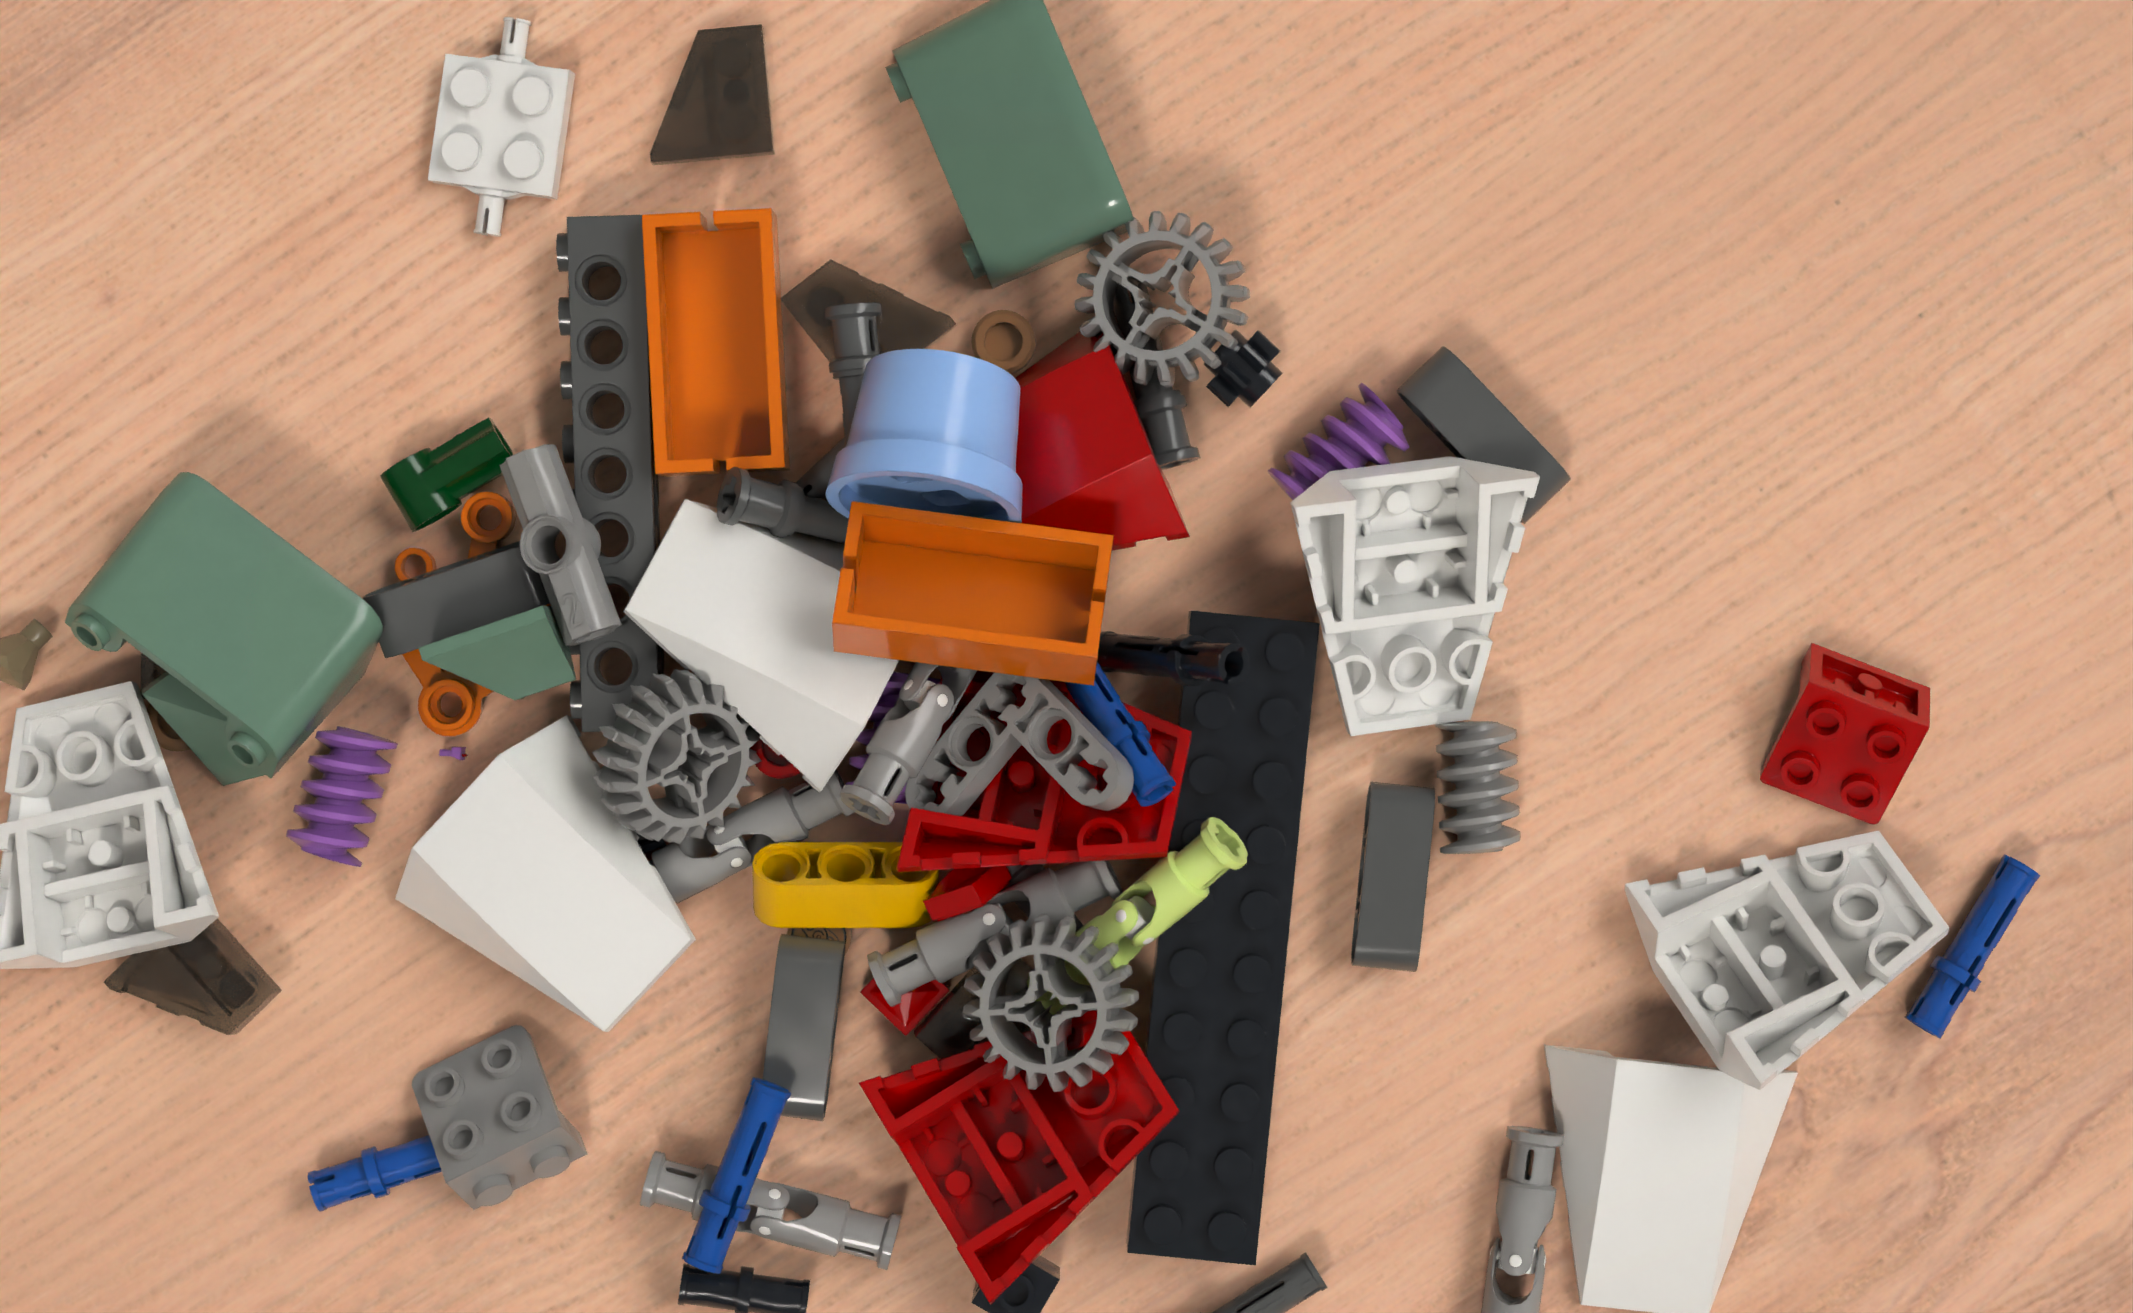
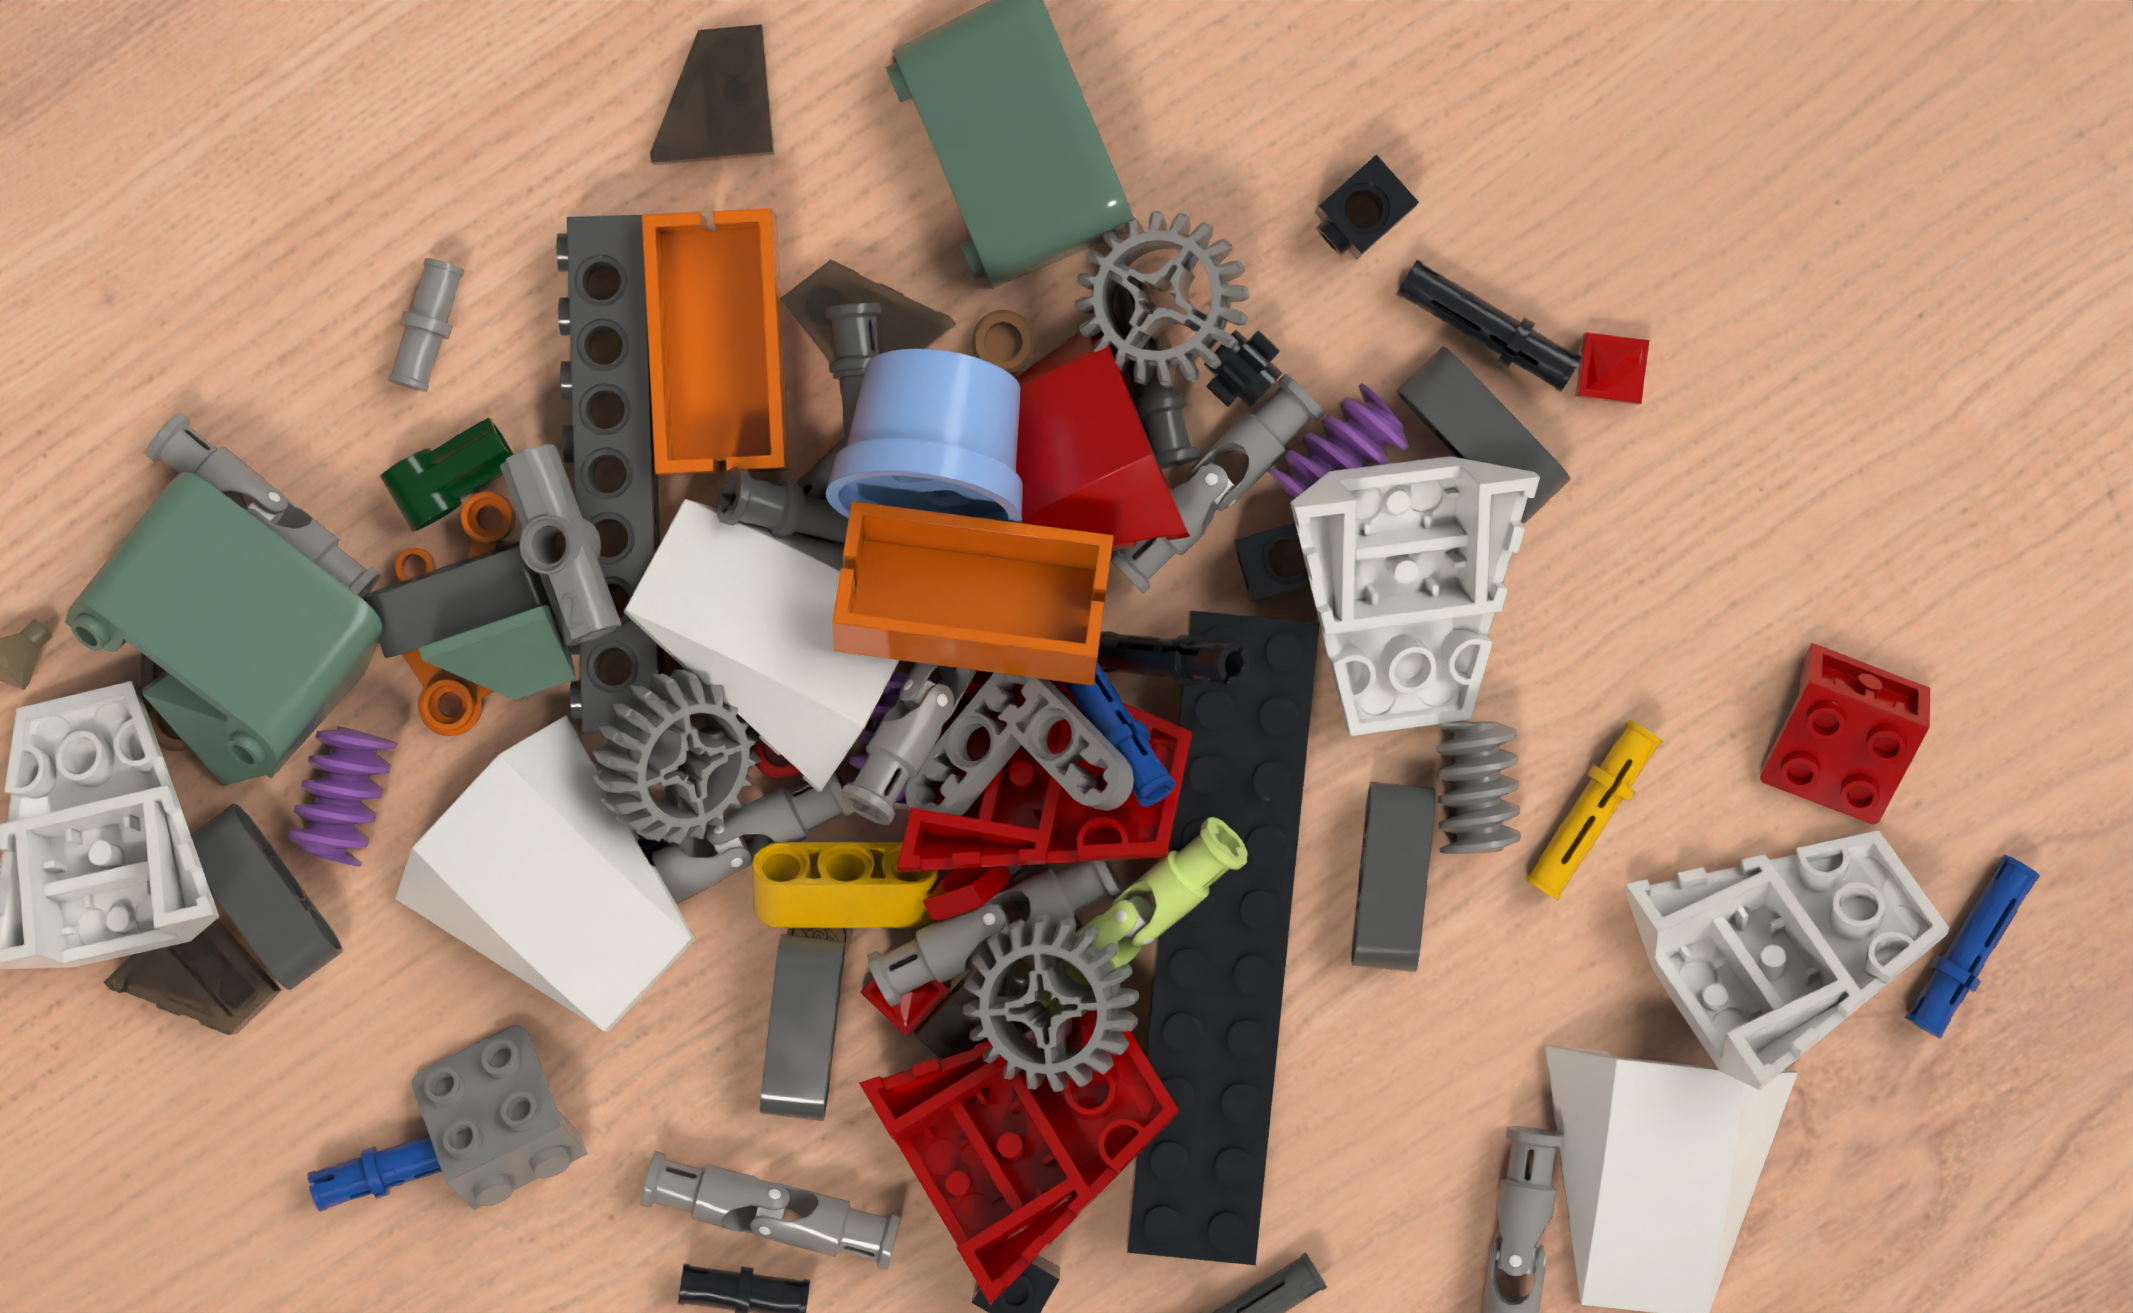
(188, 451): none -> light grey piece
(264, 898): none -> dark grey beam
(426, 324): none -> light grey pin
(456, 752): medium lavender piece -> none
(501, 126): white plate -> none
(727, 1199): blue pin -> none
(1208, 487): none -> light grey piece
(1254, 564): none -> black brick
(1380, 185): none -> black brick
(1489, 326): none -> black pin
(1594, 809): none -> yellow pin
(1612, 368): none -> red tile

